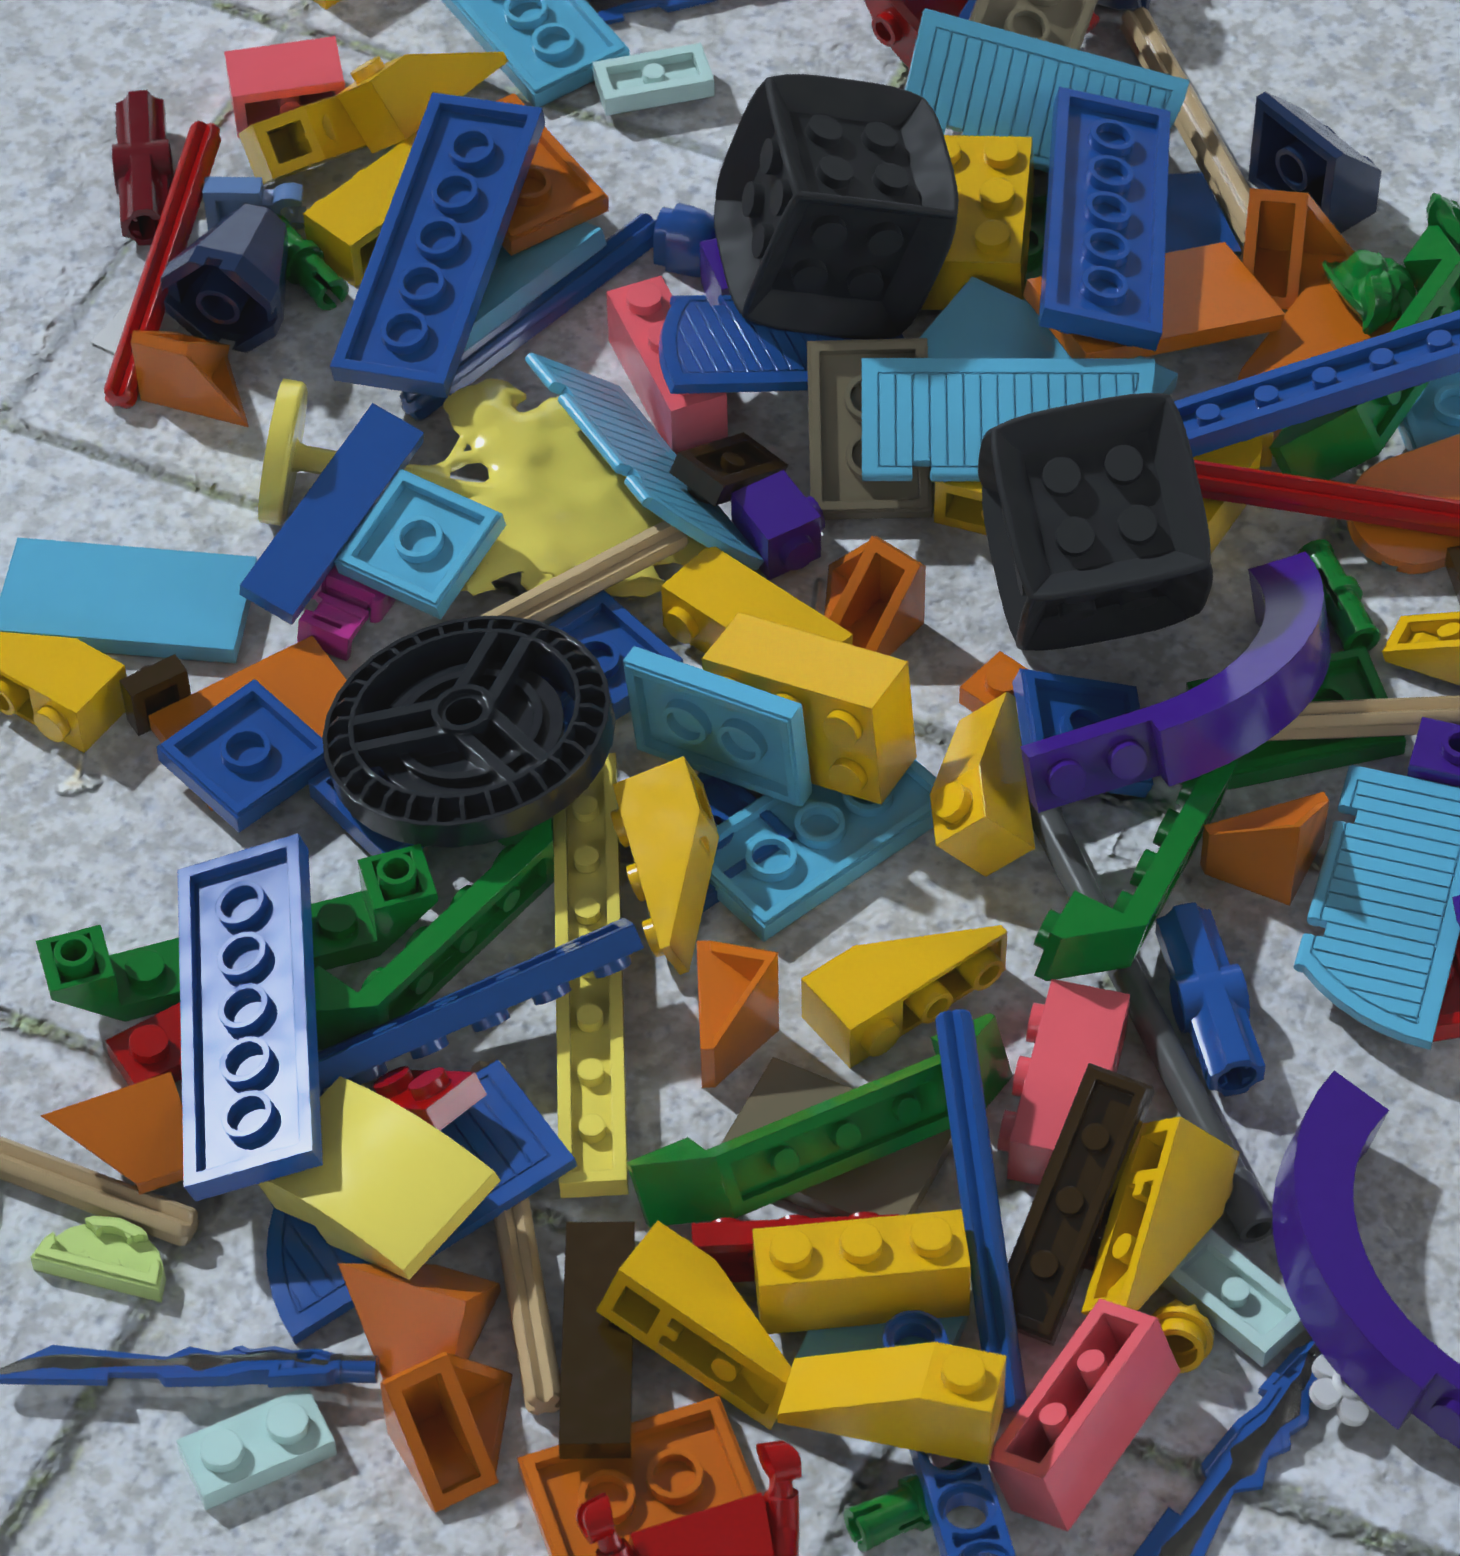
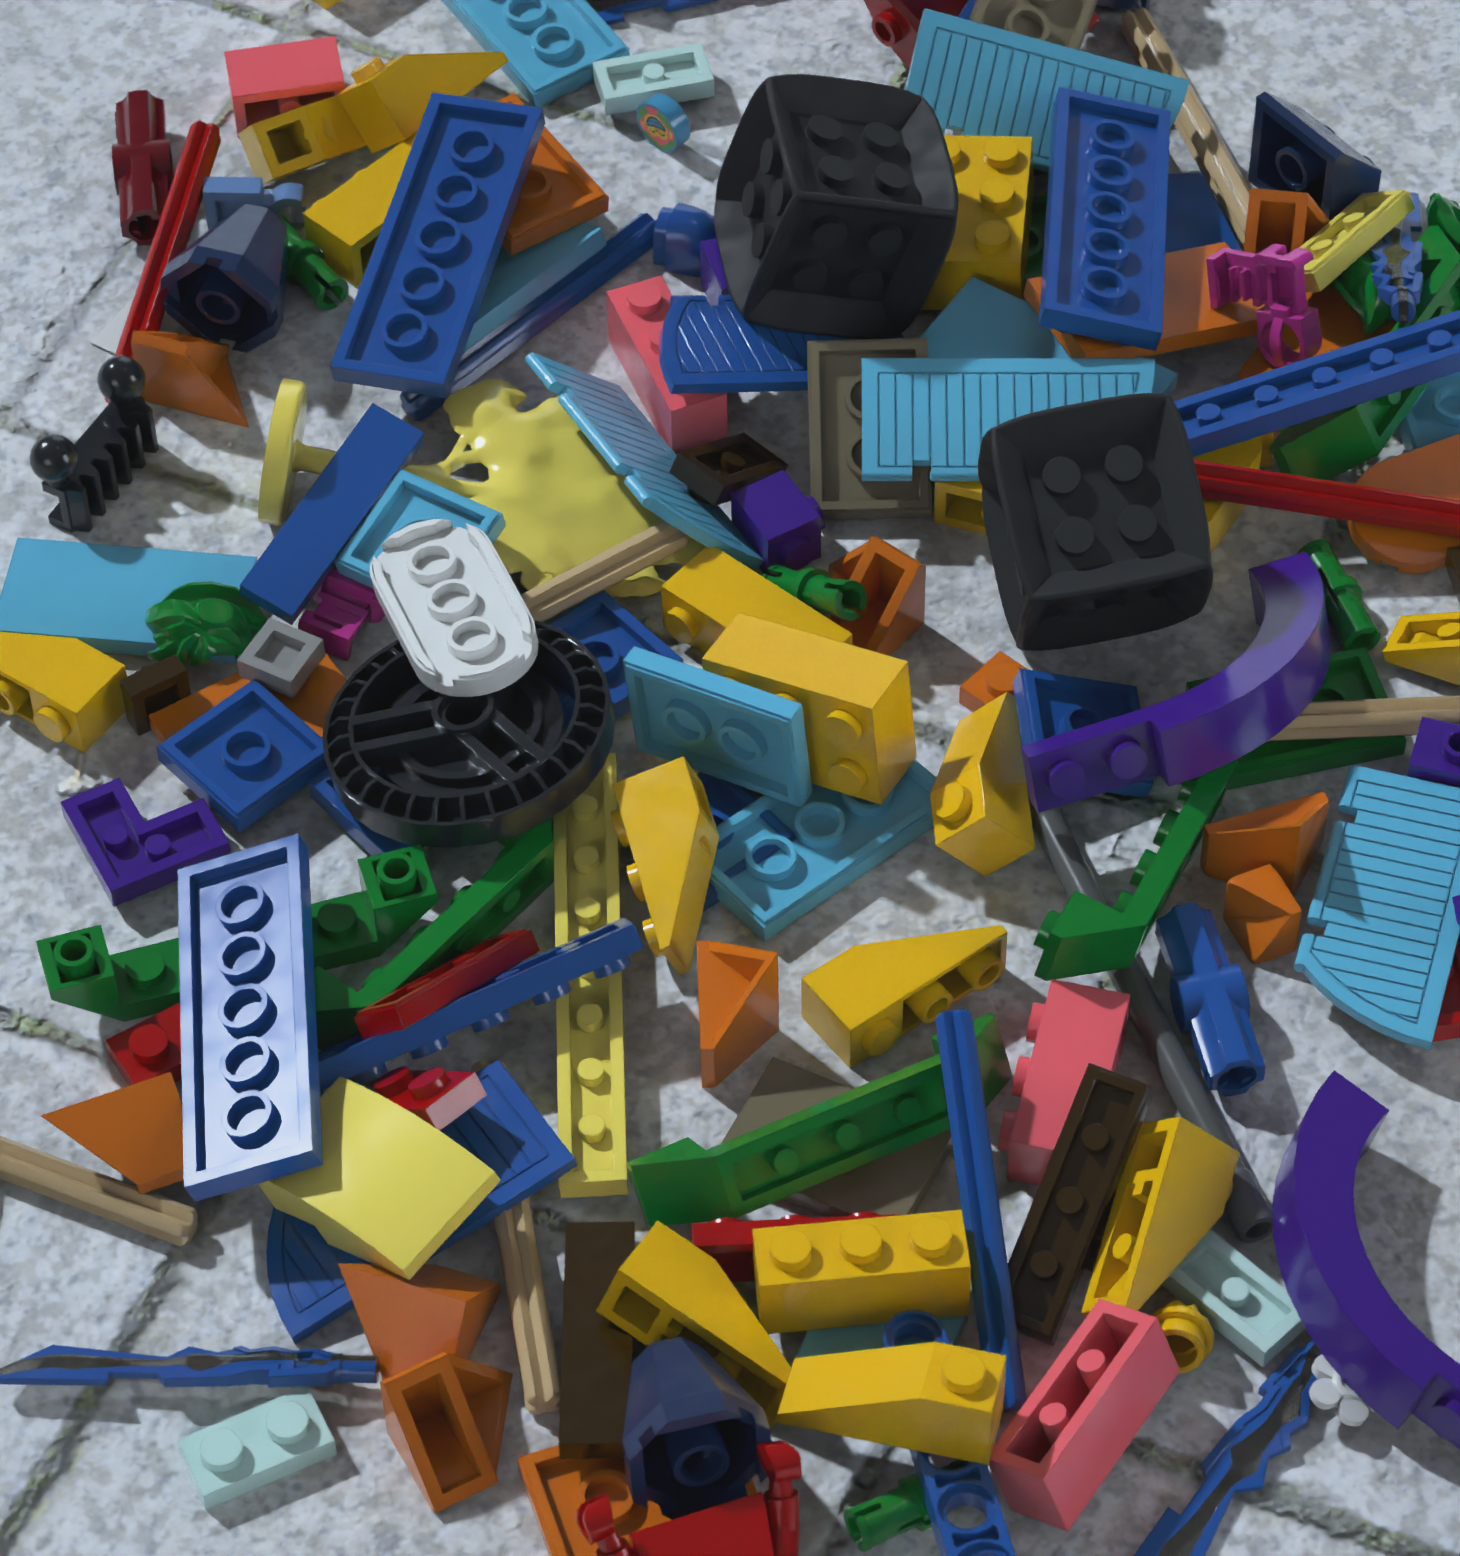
(104, 454): none -> black gear
(105, 1255): yellowish green tile -> none
(135, 854): none -> dark purple plate
(203, 623): none -> green hat
(281, 657): none -> light grey plate
(446, 983): none -> red tile
(454, 608): none -> white tile
(663, 122): none -> tile
(689, 1431): none -> dark blue cone
(821, 592): none -> green pin
(1262, 914): none -> orange slope
(1272, 283): none -> dark pink piece
(1353, 234): none -> light yellow tile
(1399, 266): none -> blue sword

